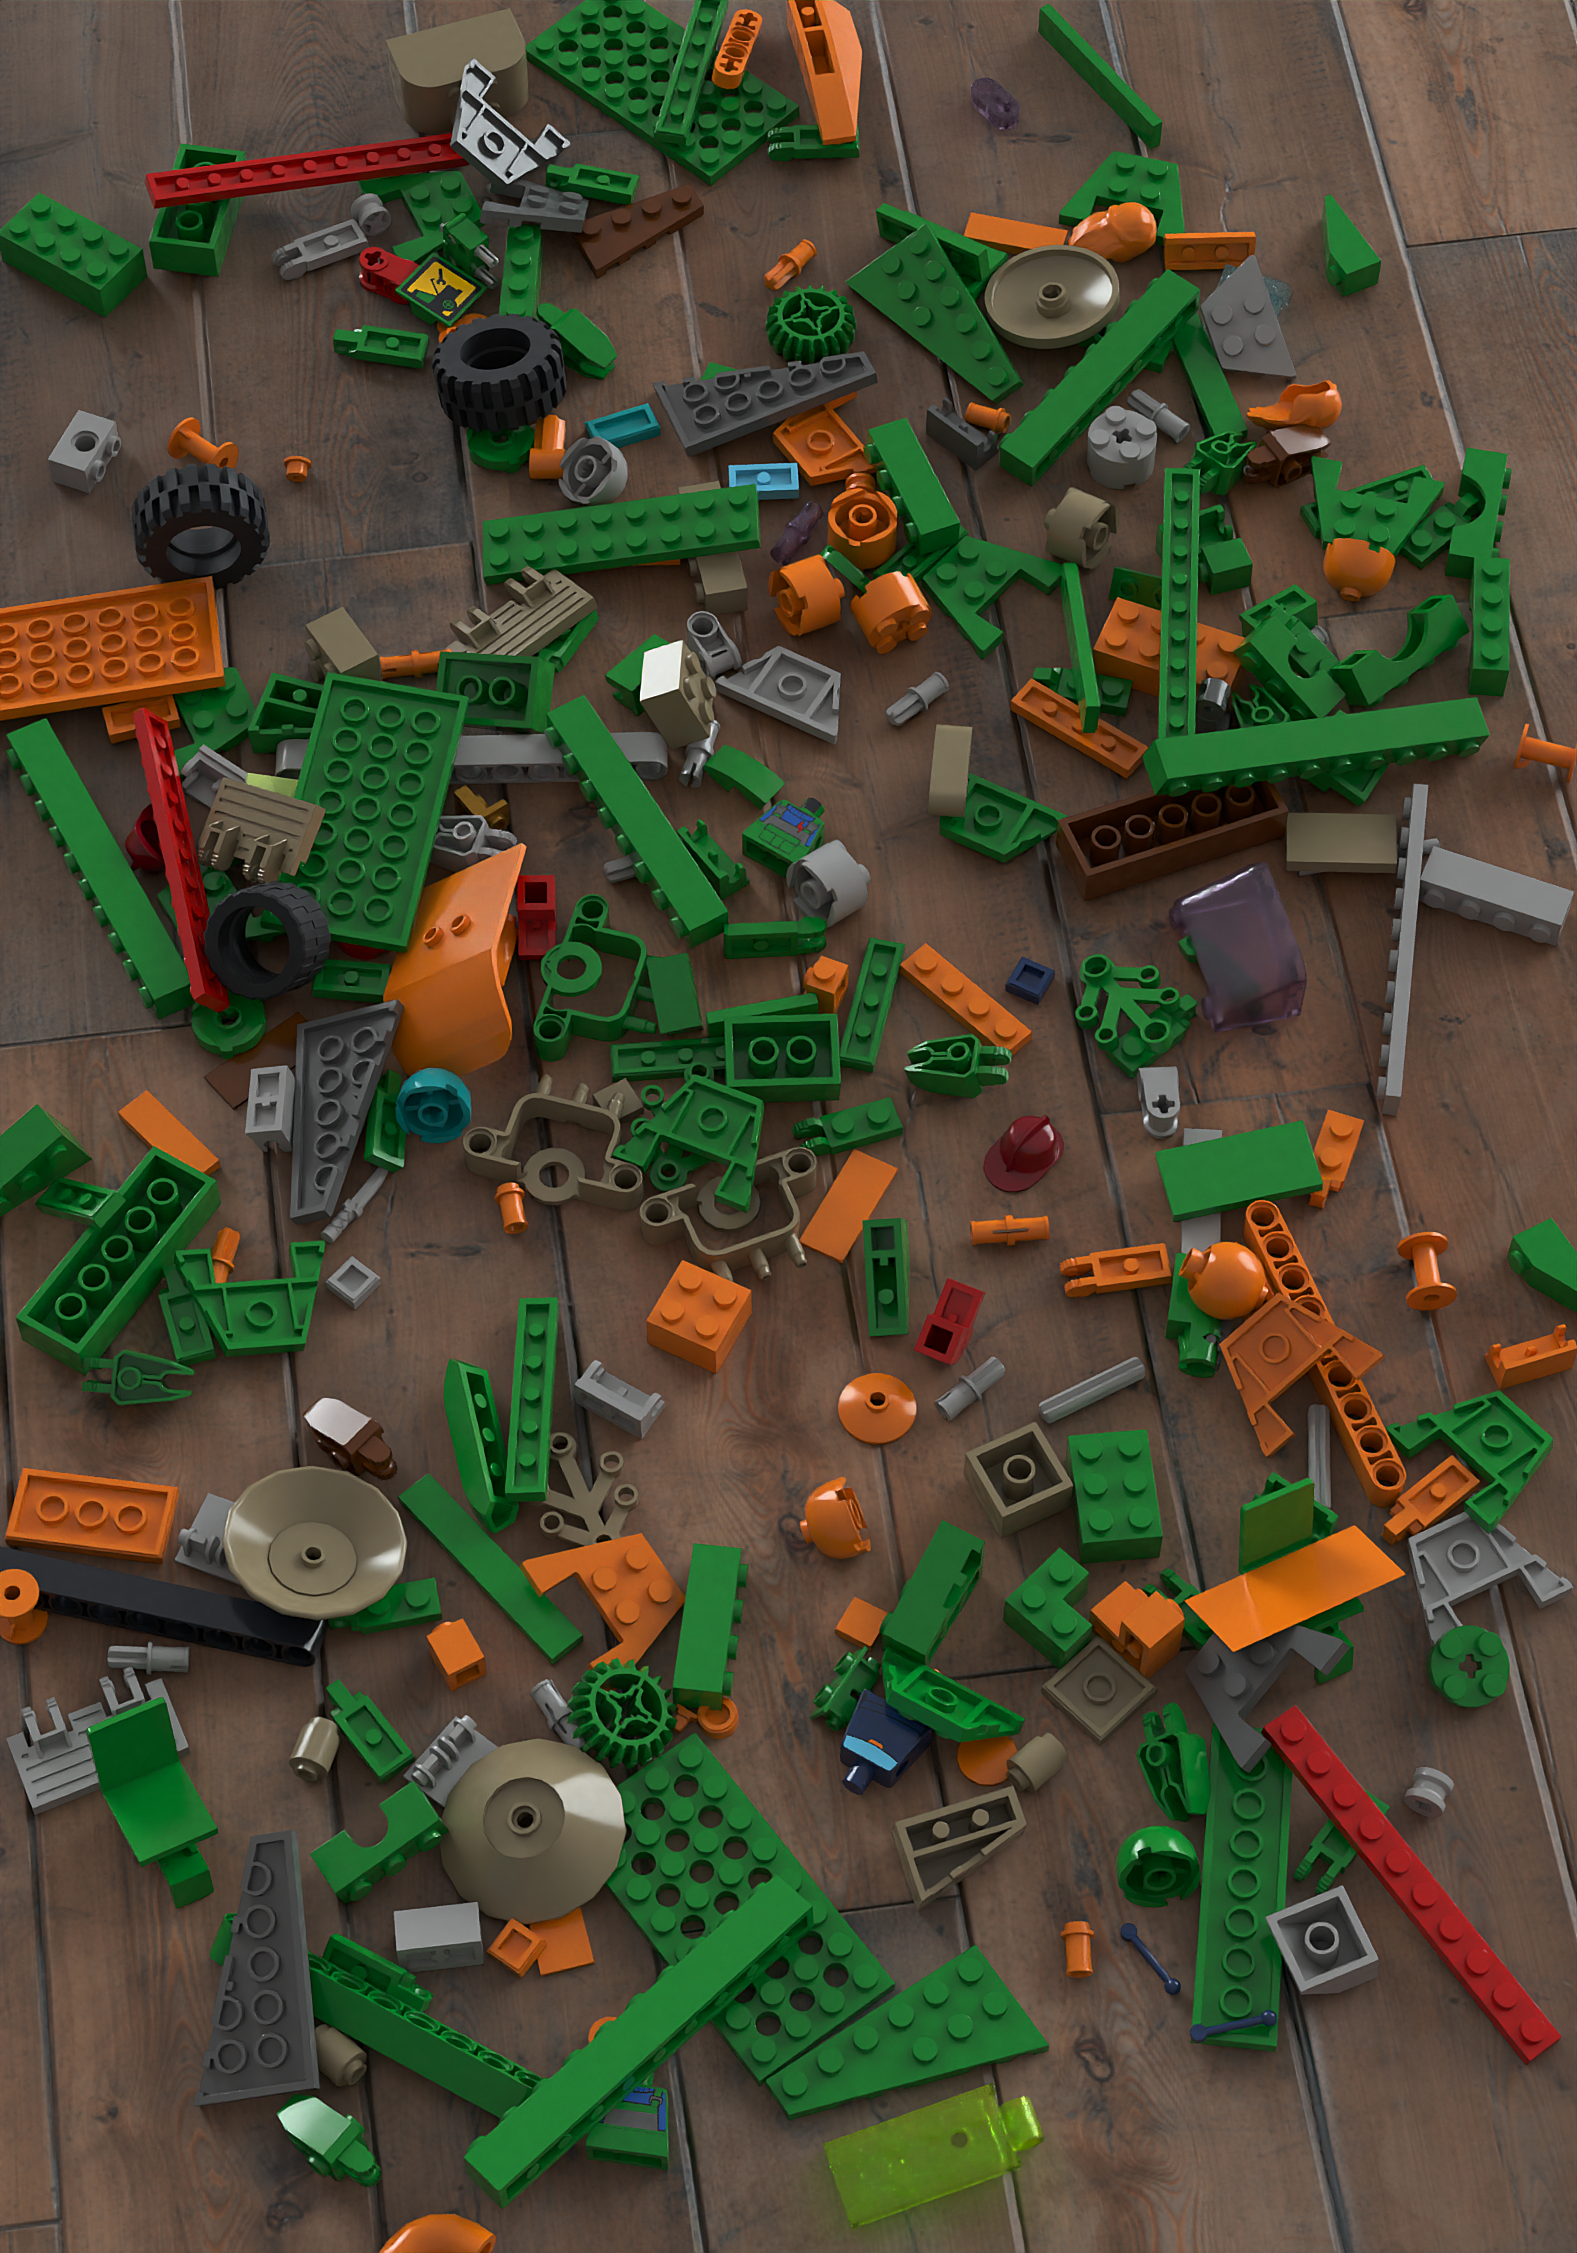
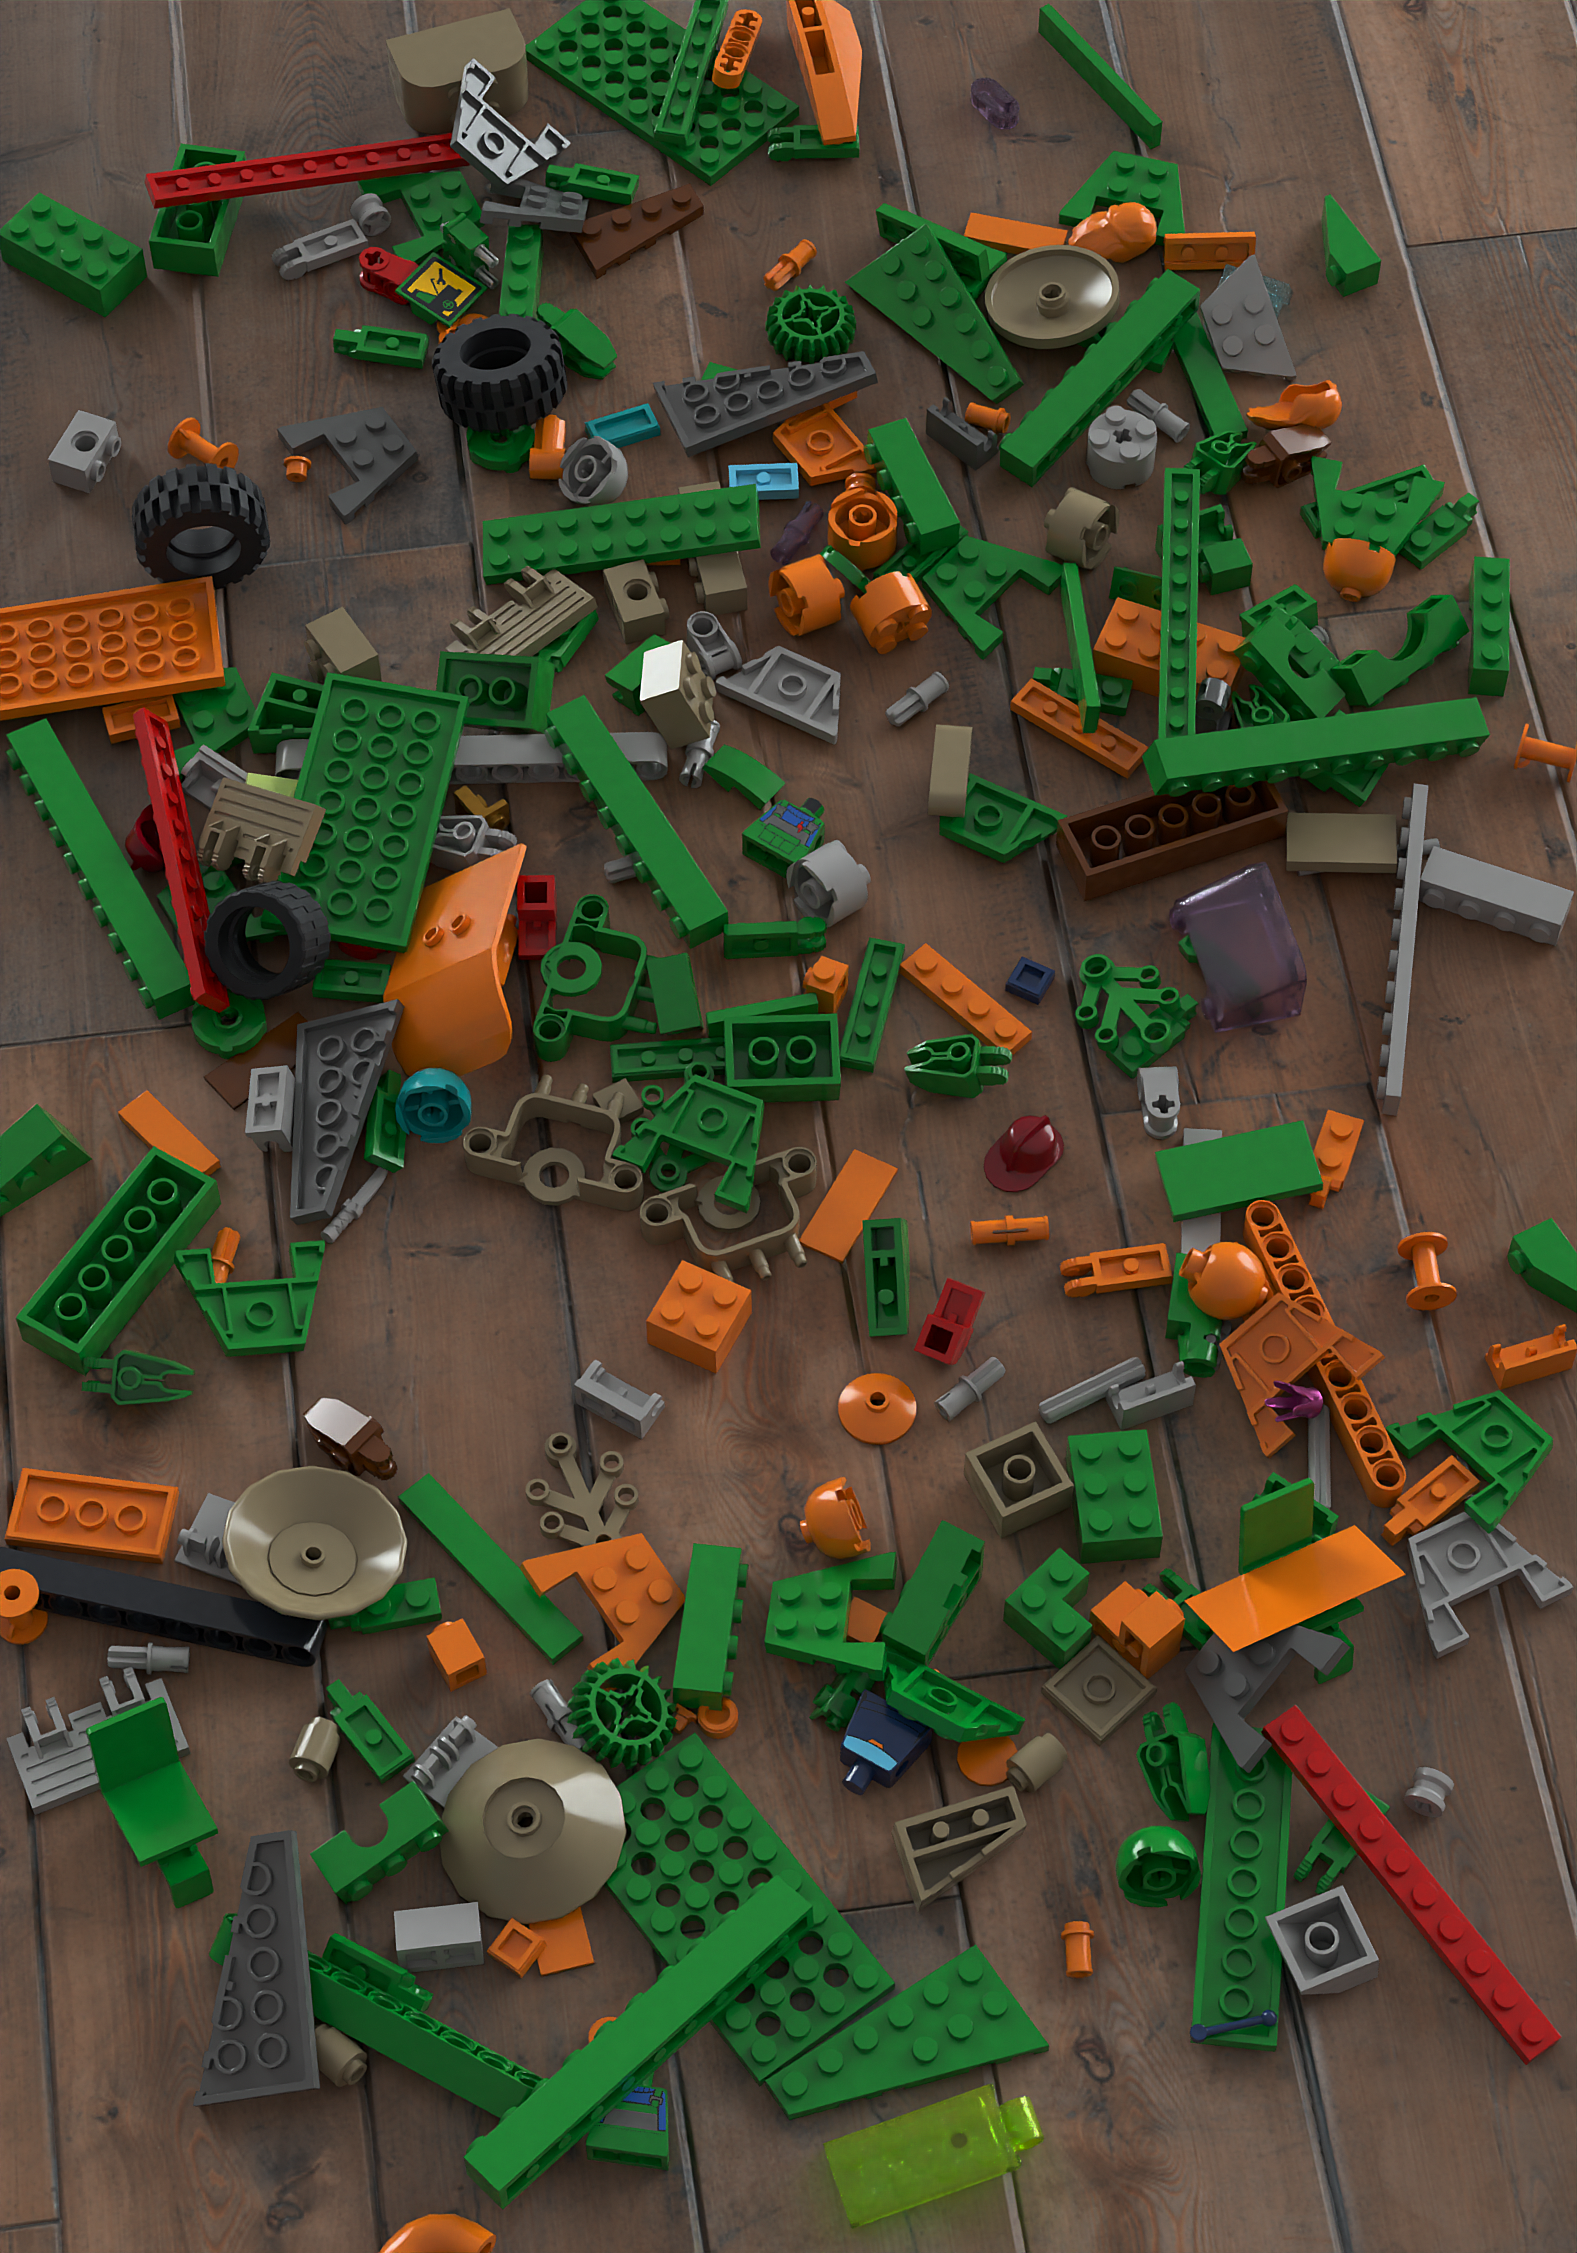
(80, 1202): green tile -> none
(184, 1321): green hinge -> none
(329, 2140): green hinge -> none
(353, 1282): light grey tile -> none
(366, 446): none -> dark grey wing
(410, 664): orange pin -> none
(478, 1443): green brick -> none
(510, 1199): orange pin -> none
(532, 1400): green plate -> none
(635, 601): none -> dark tan brick
(713, 862): green hinge -> none
(813, 1610): none -> green wing
(850, 1128): green hinge -> none
(1129, 1934): dark blue hinge -> none
(1151, 1397): none -> light grey hinge
(1303, 1402): none -> flat silver piece
(1484, 477): green arch -> none
(1484, 1649): green plate -> none

